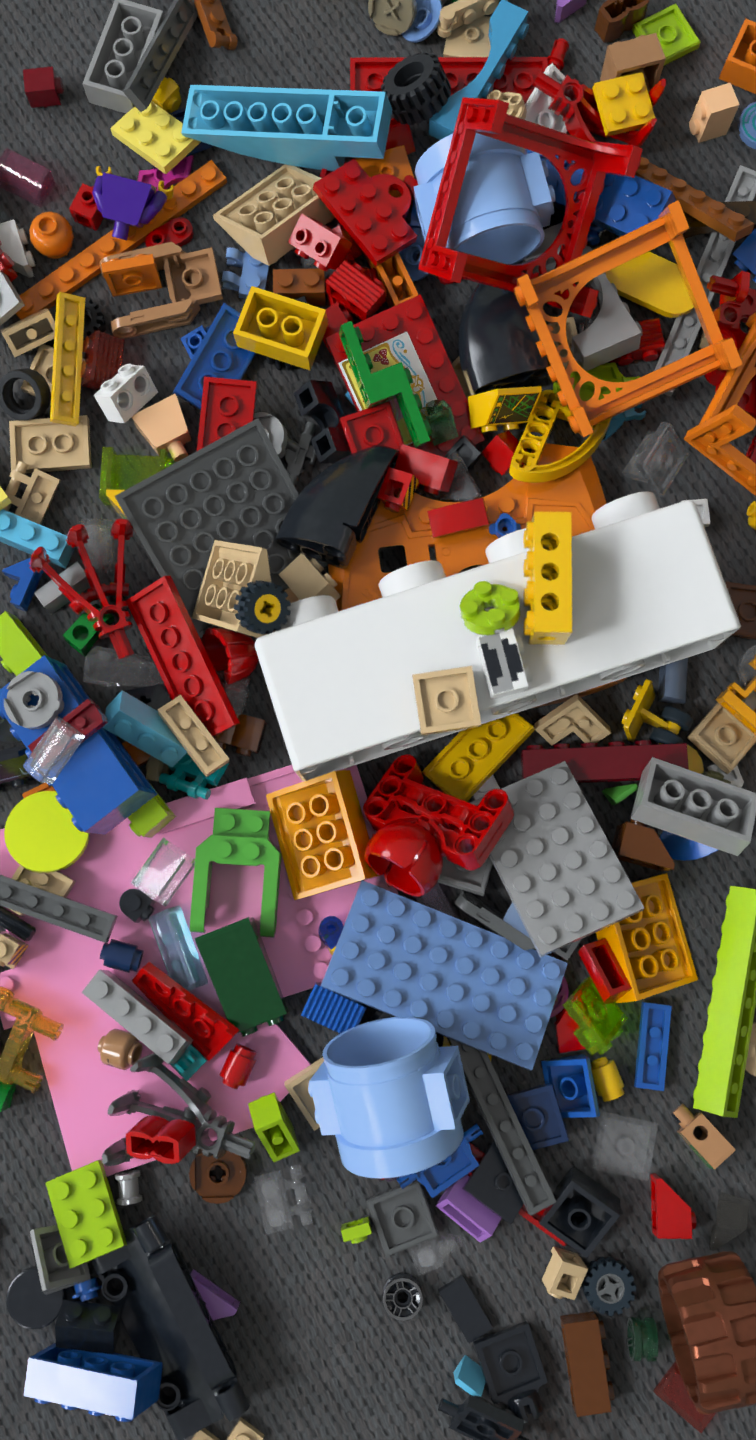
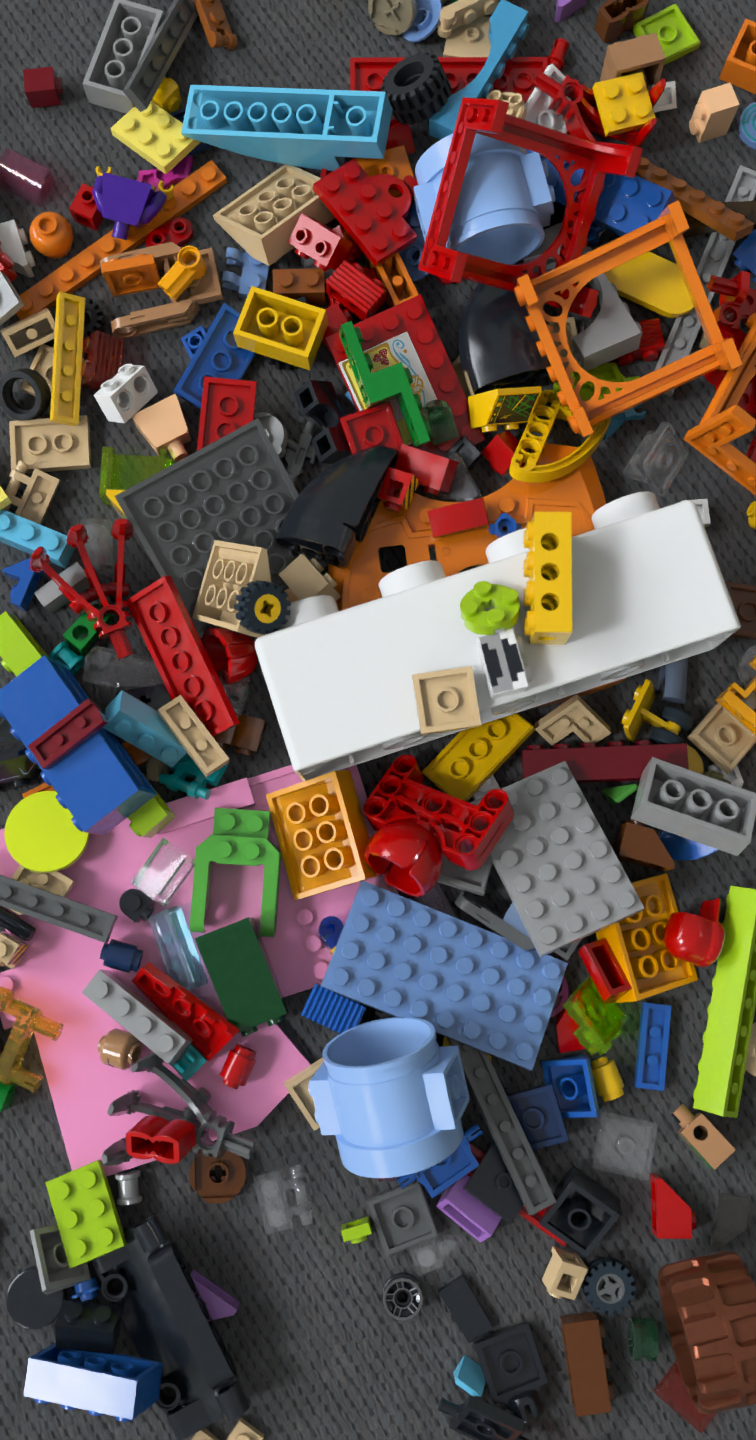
(18, 696): light grey plate -> none
(53, 751): clear brick -> none
(67, 656): none -> teal bush
(181, 273): none -> light orange piece
(273, 1127): lime brick -> none
(667, 99): none -> white plate
(696, 937): none -> red piece

